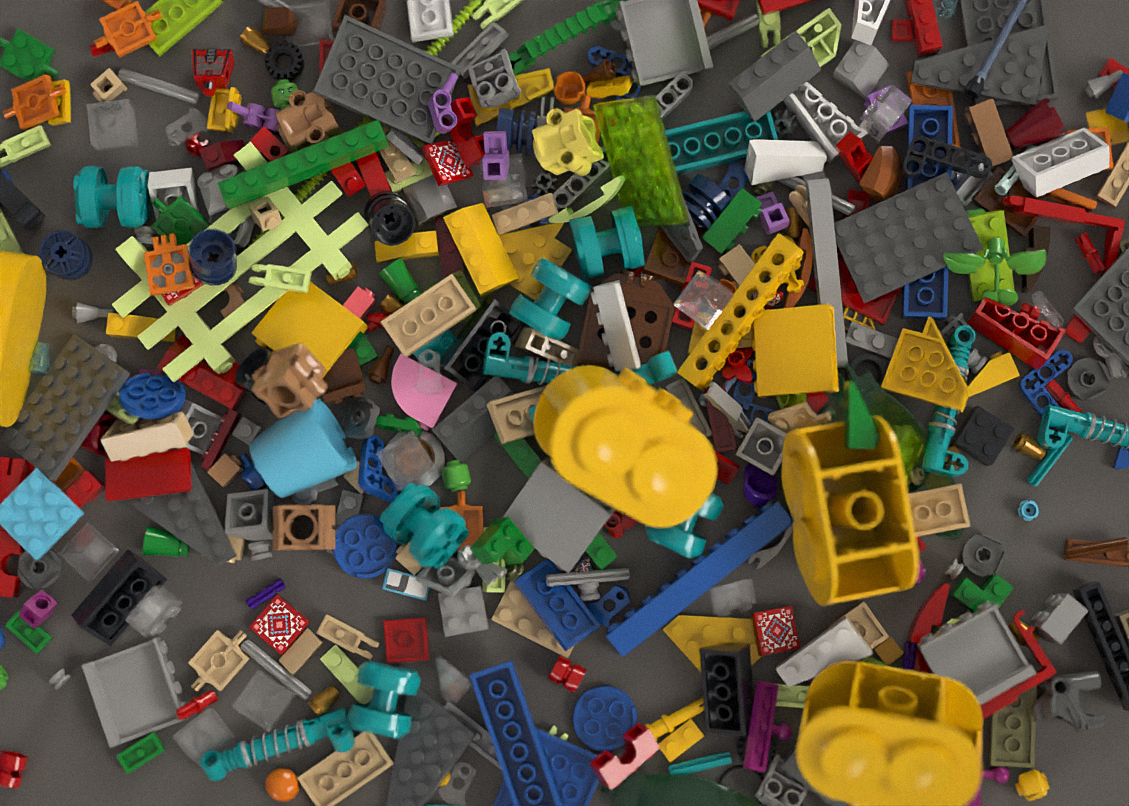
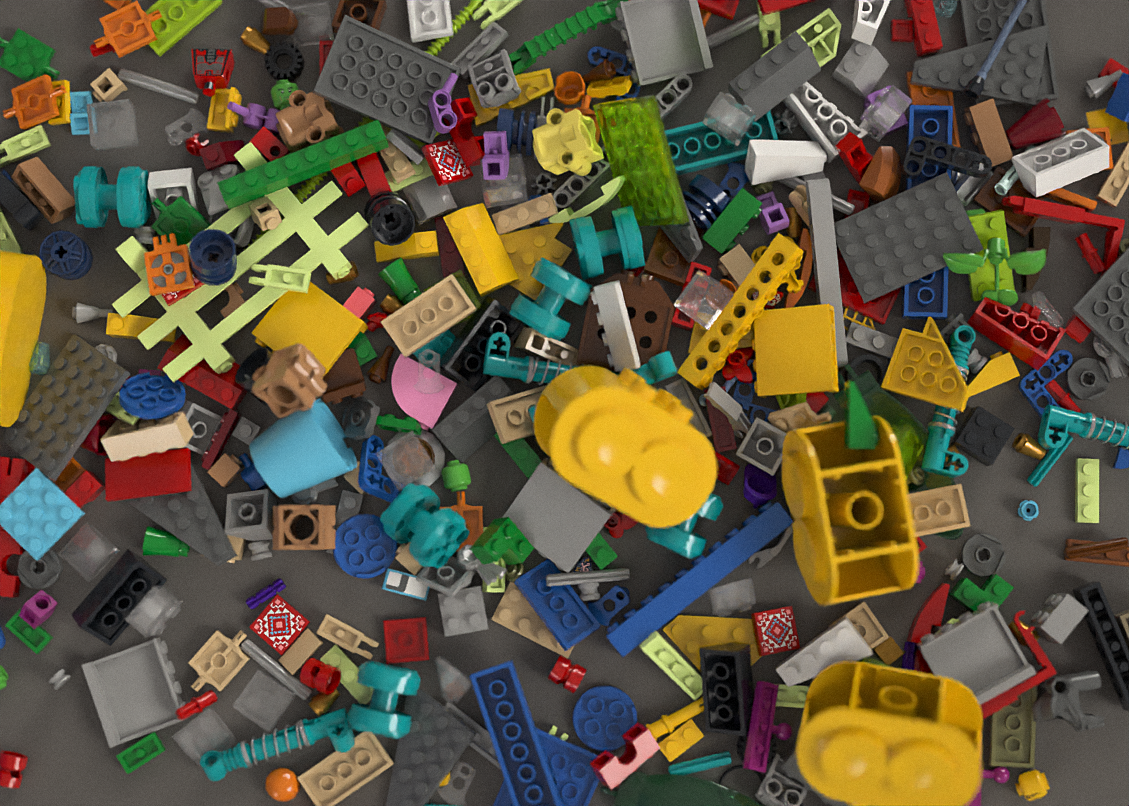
(44, 190): none -> medium nougat brick
(79, 113): none -> medium azure slope
(320, 676): none -> red wheel
(673, 664): none -> yellowish green plate
(729, 118): none -> clear brick
(1087, 491): none -> yellowish green plate

